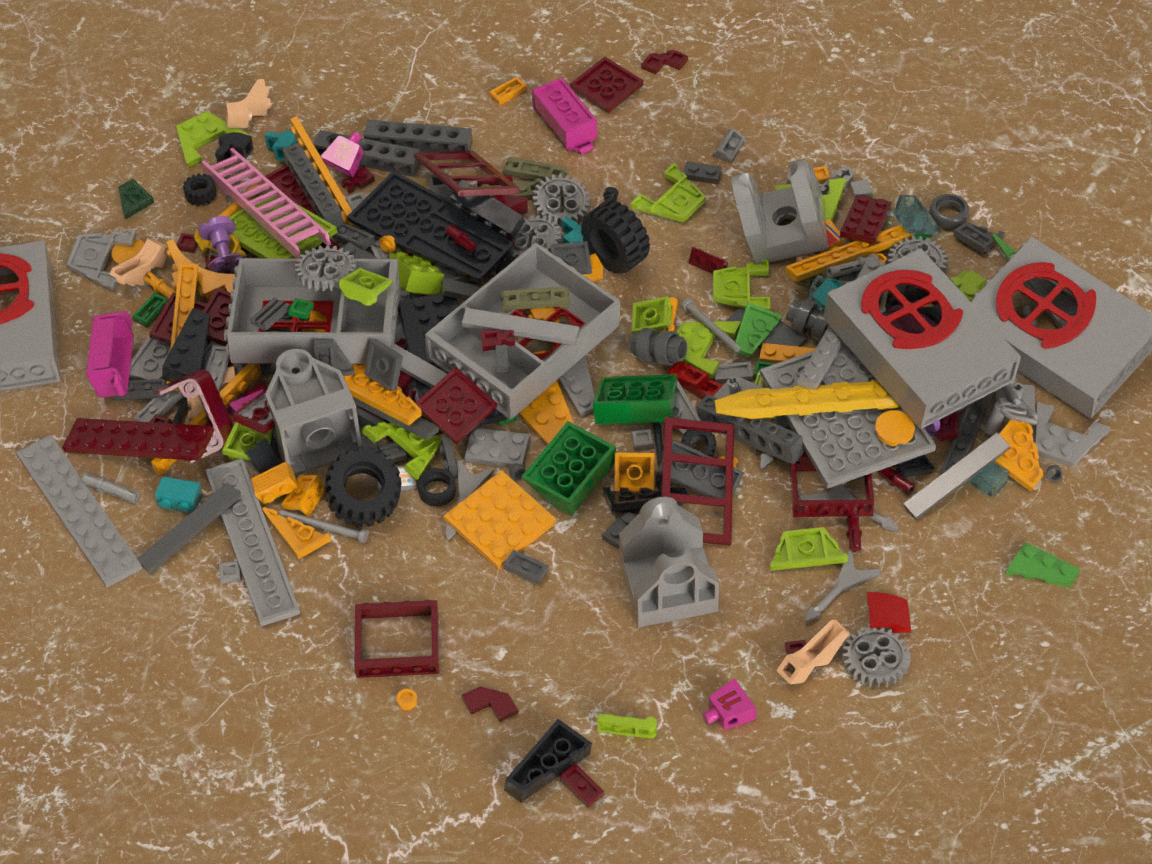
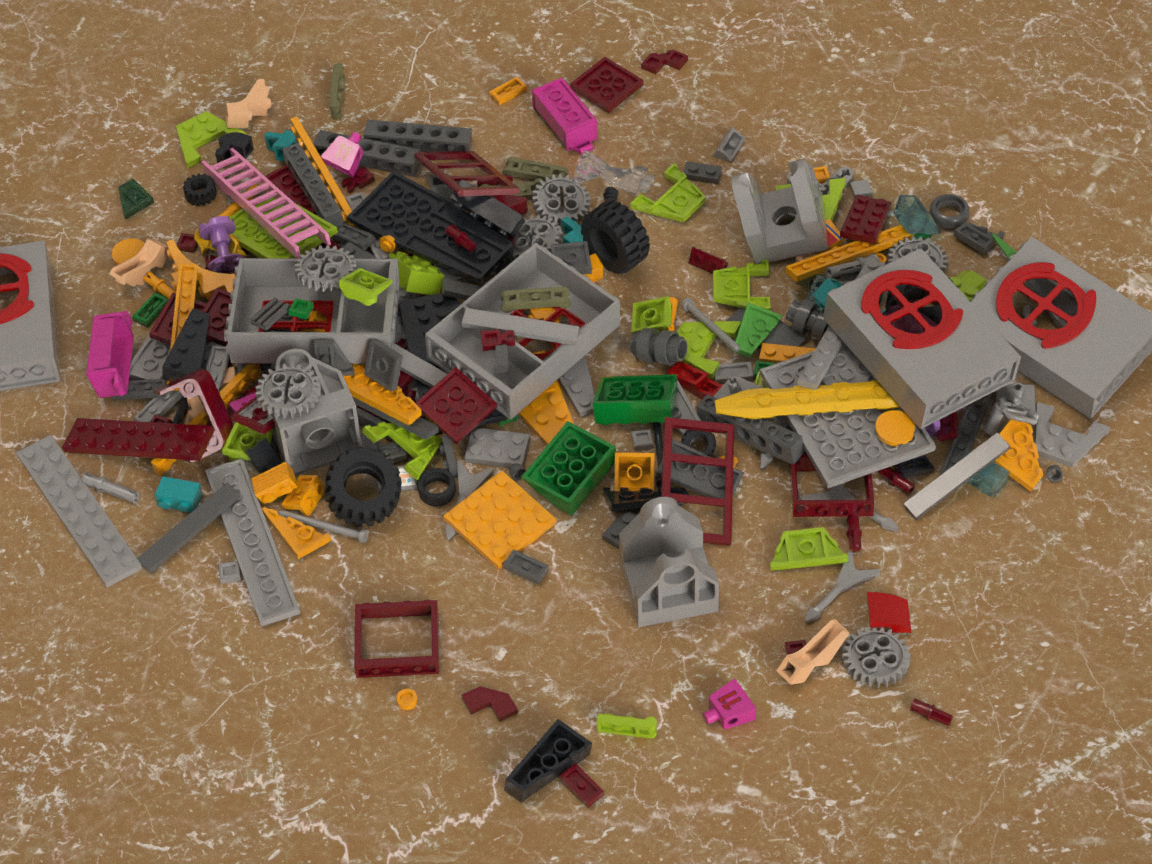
(92, 253): light grey wing -> none
(274, 387): none -> light grey gear
(337, 85): none -> olive plate
(626, 179): none -> clear hips
(930, 712): none -> dark red axle
(1038, 564): bright green wing -> none

